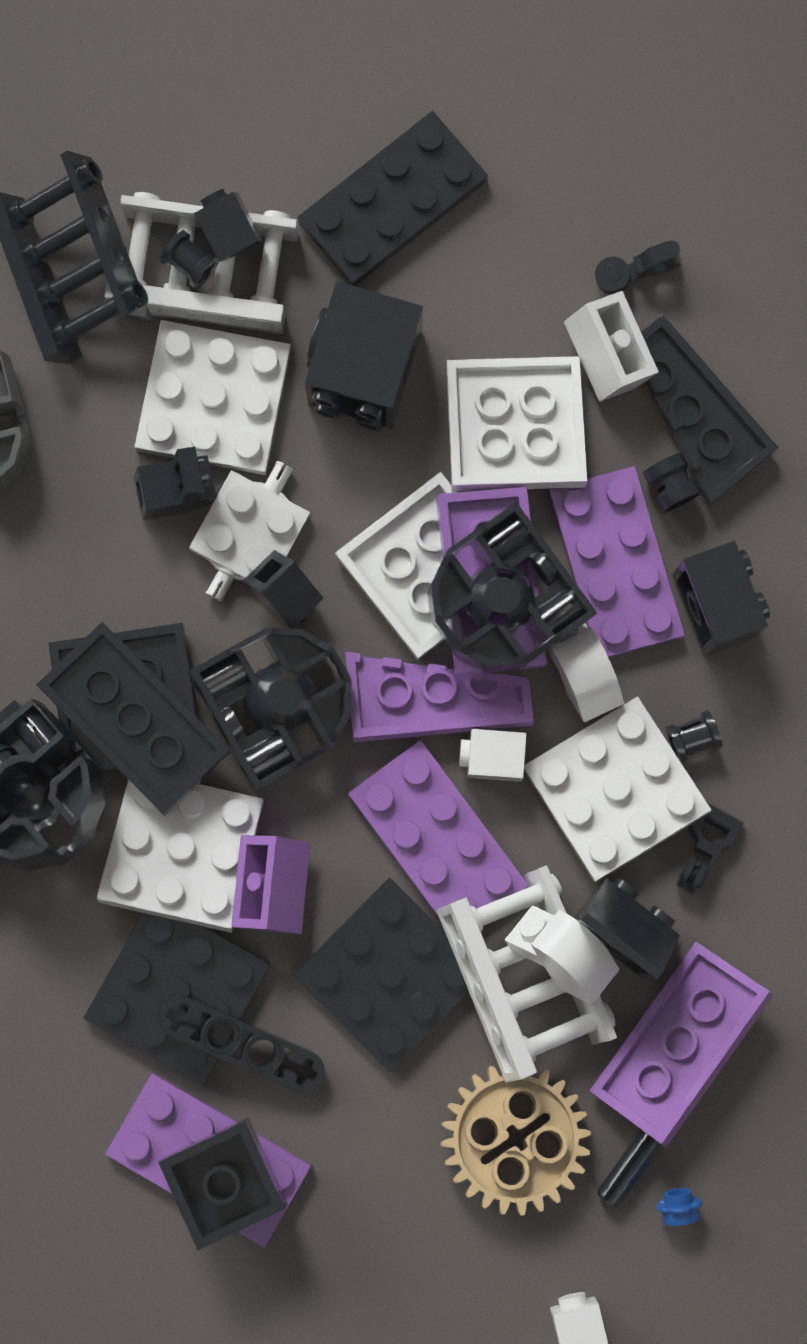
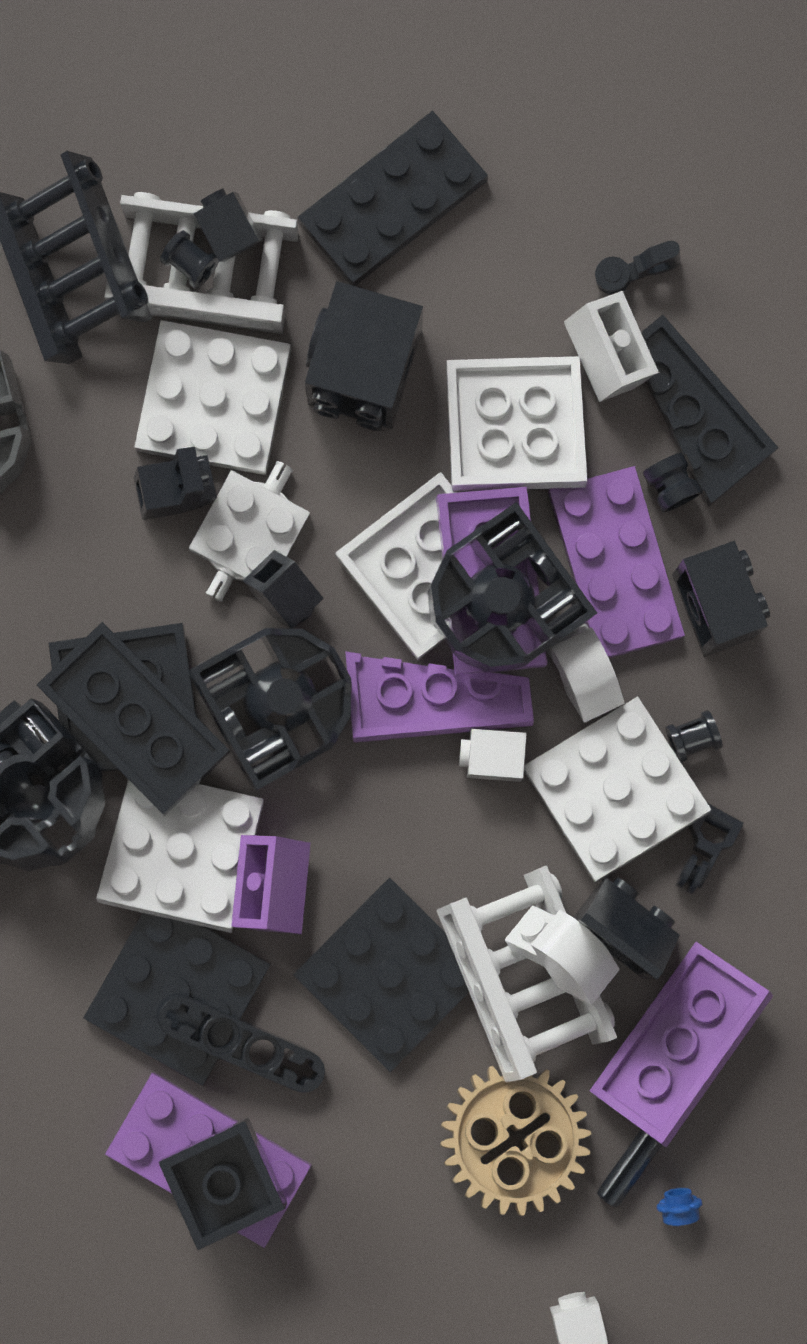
(435, 832): medium lavender plate -> none

